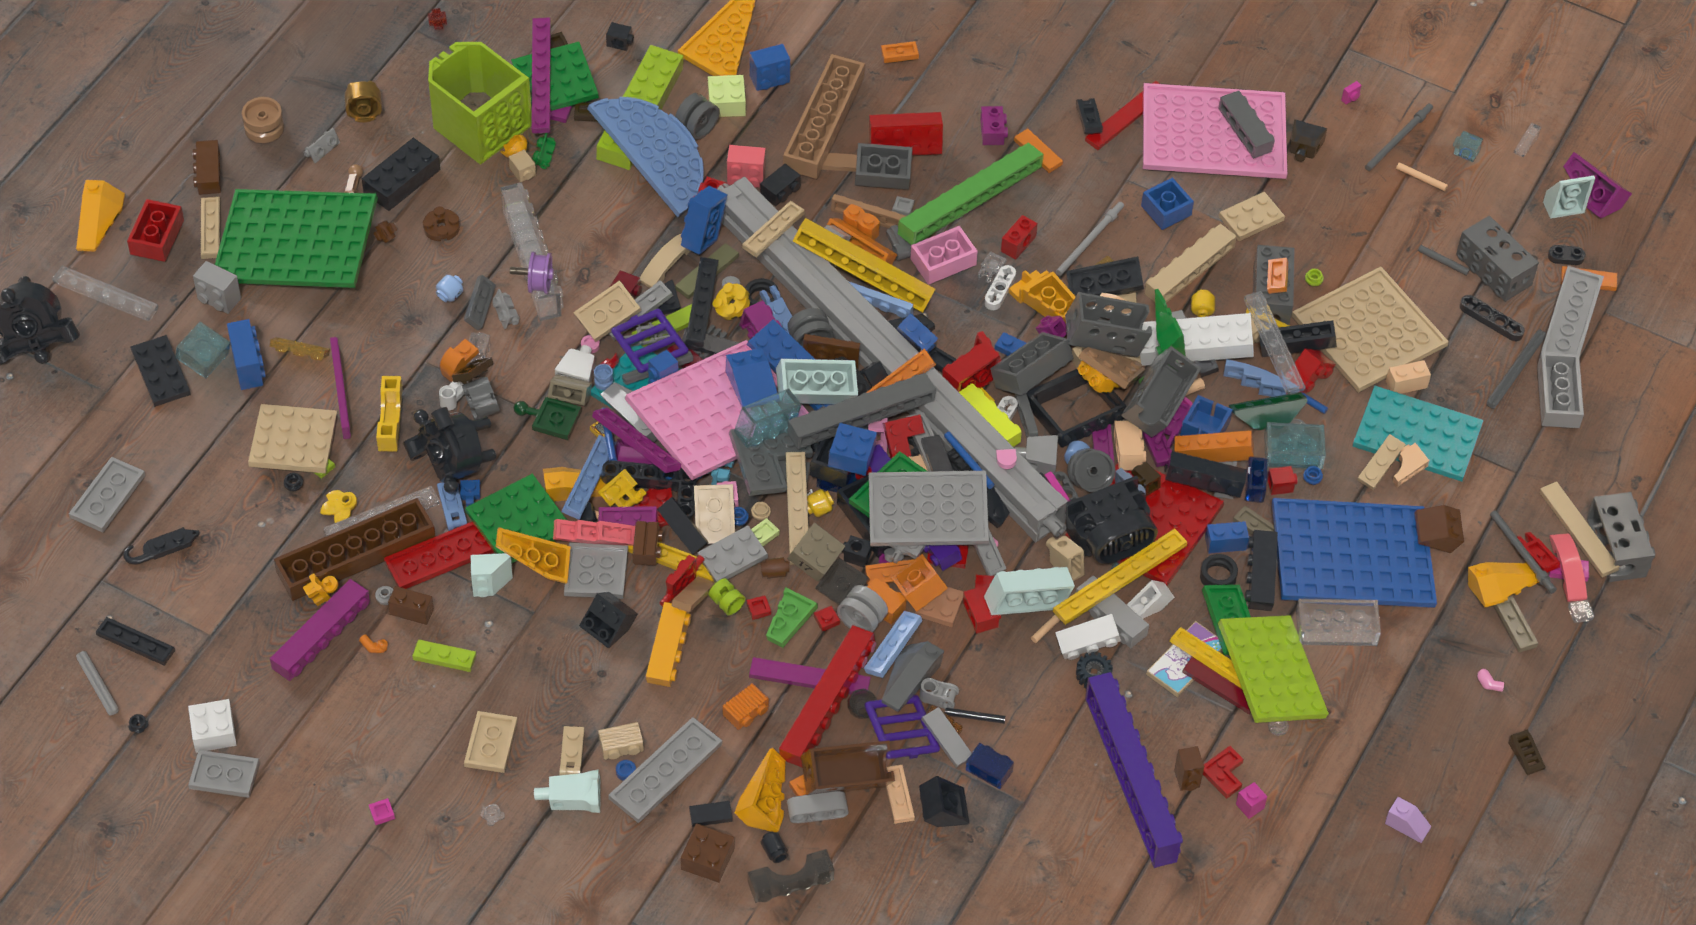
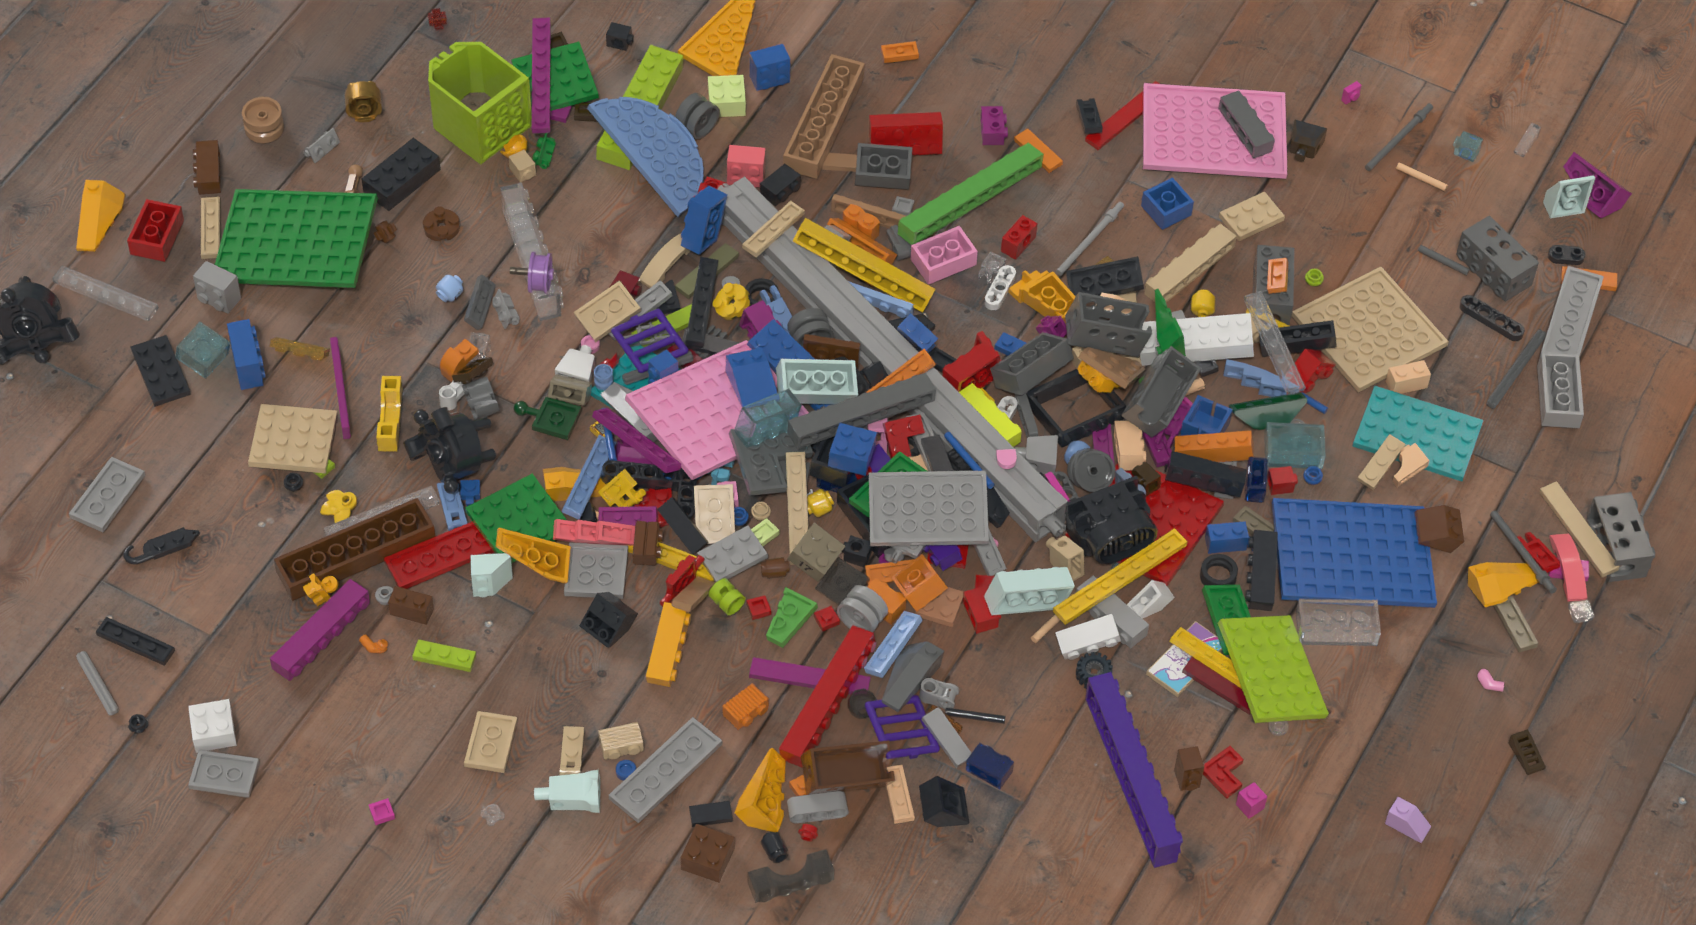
(808, 832): none -> red plate

